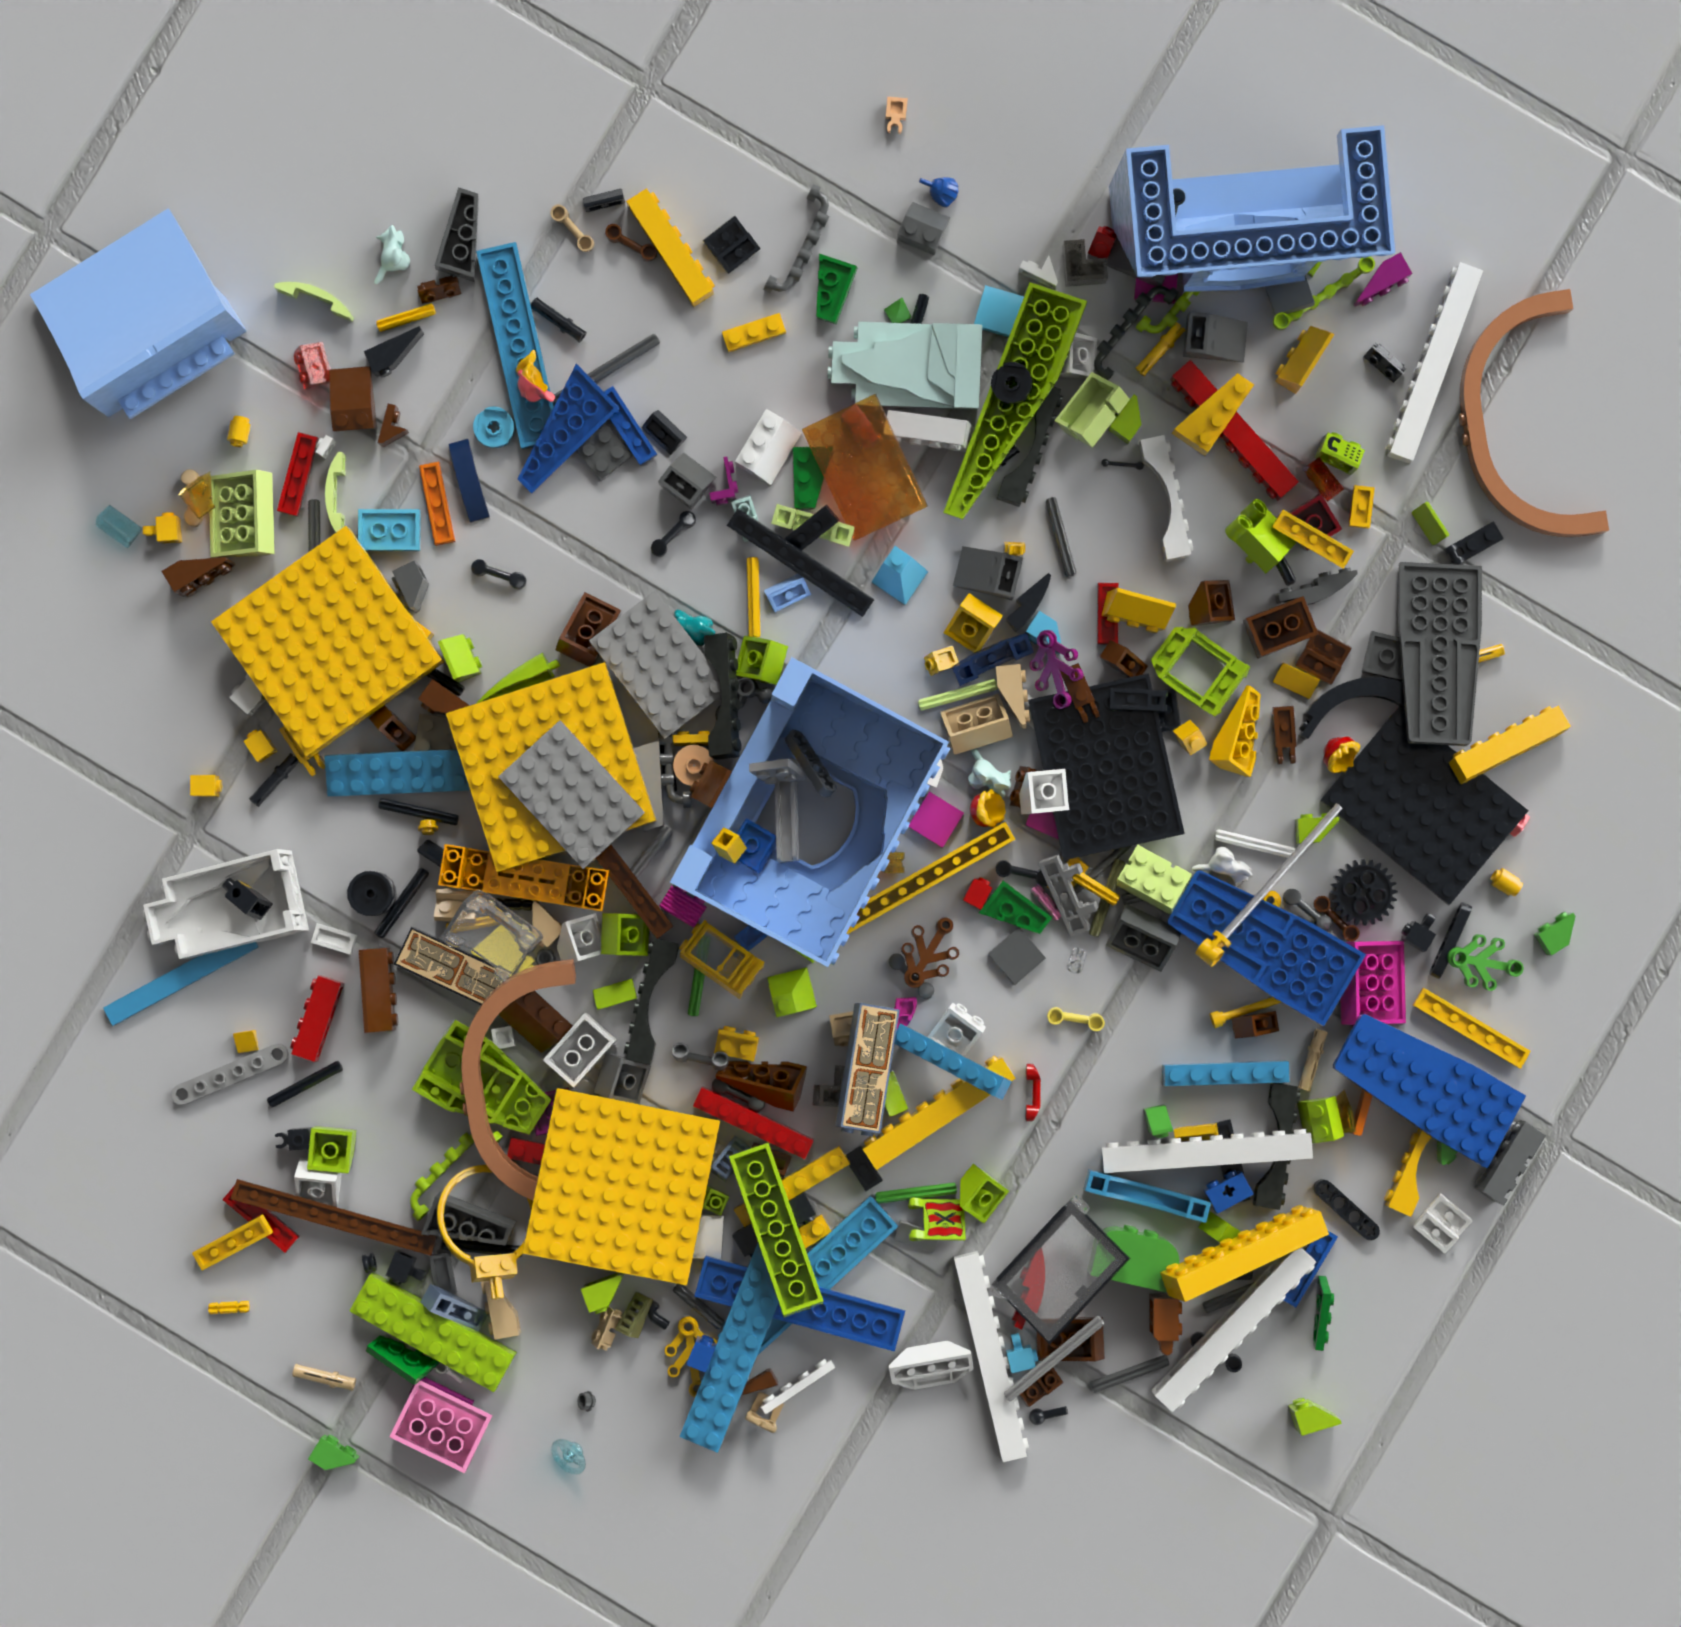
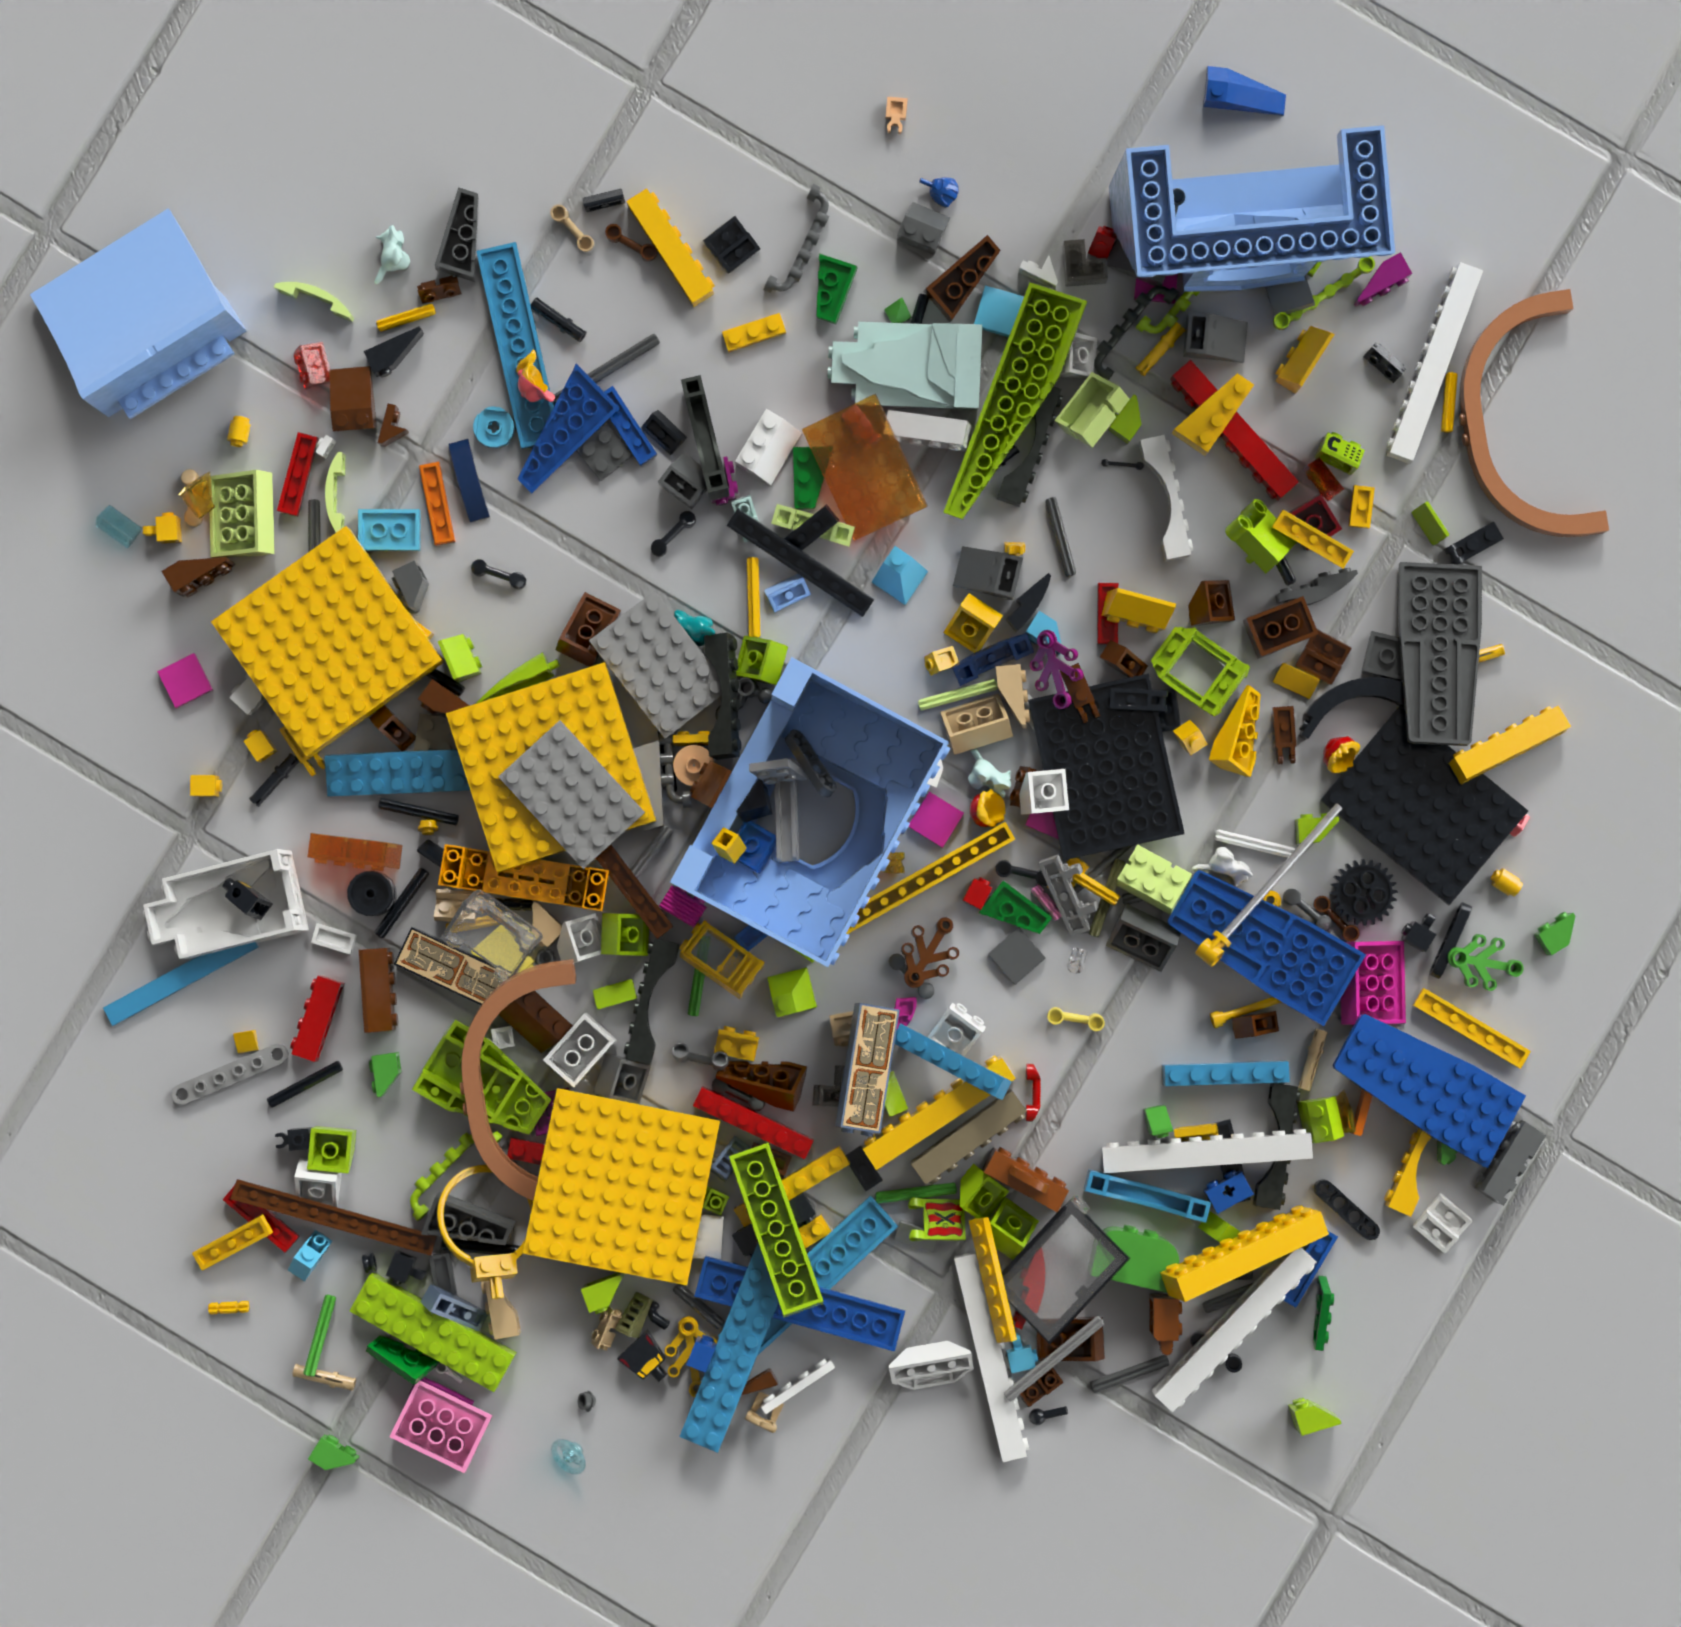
(185, 680): none -> dark pink tile
(309, 1255): none -> medium azure slope
(319, 1335): none -> bright green axle
(354, 851): none -> clear orange wedge
(386, 1070): none -> bright green slope
(644, 1357): none -> black torso
(705, 438): none -> pearl dark grey arch
(756, 803): none -> black slope
(958, 281): none -> reddish brown wedge
(967, 1137): none -> dark tan brick
(992, 1280): none -> yellow plate
(1011, 1228): none -> lime slope
(1019, 392): black plate -> none
(1024, 1179): none -> dark orange brick
(1237, 92): none -> blue wedge
(1449, 402): none -> yellow axle

